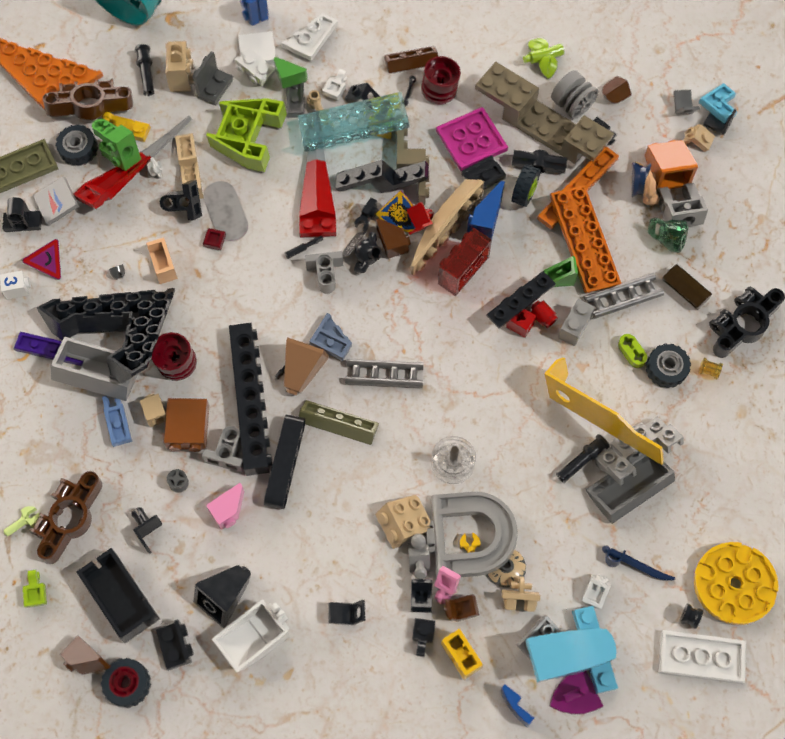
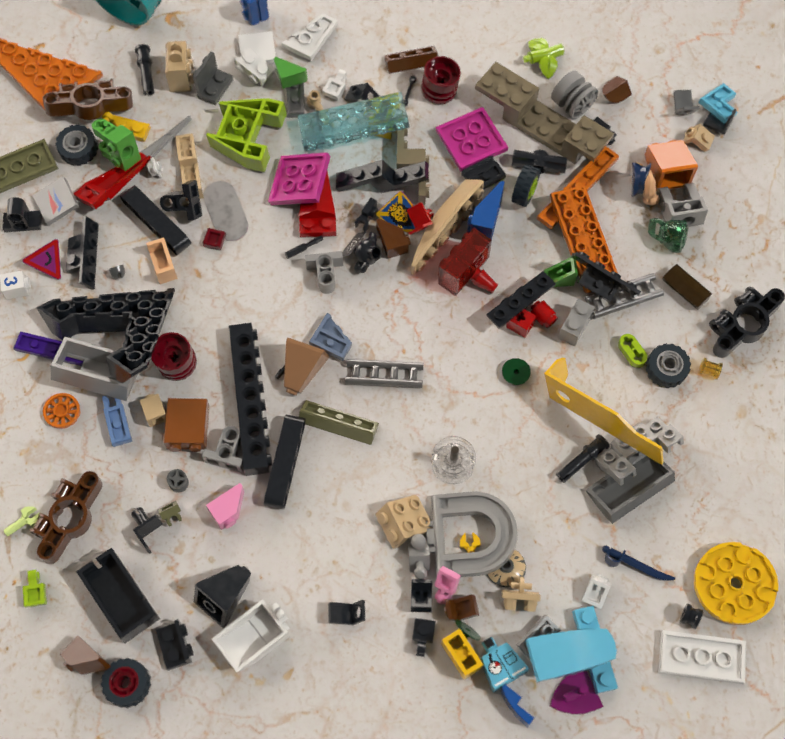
(61, 410): none -> orange wheel
(83, 253): none -> black bracket
(155, 220): none -> black beam
(170, 510): none -> olive tile
(299, 179): none -> dark pink plate
(467, 630): none -> dark green piece
(483, 280): none -> red cone
(501, 664): none -> medium azure torso
(516, 371): none -> dark green piece
(601, 281): none -> black bracket

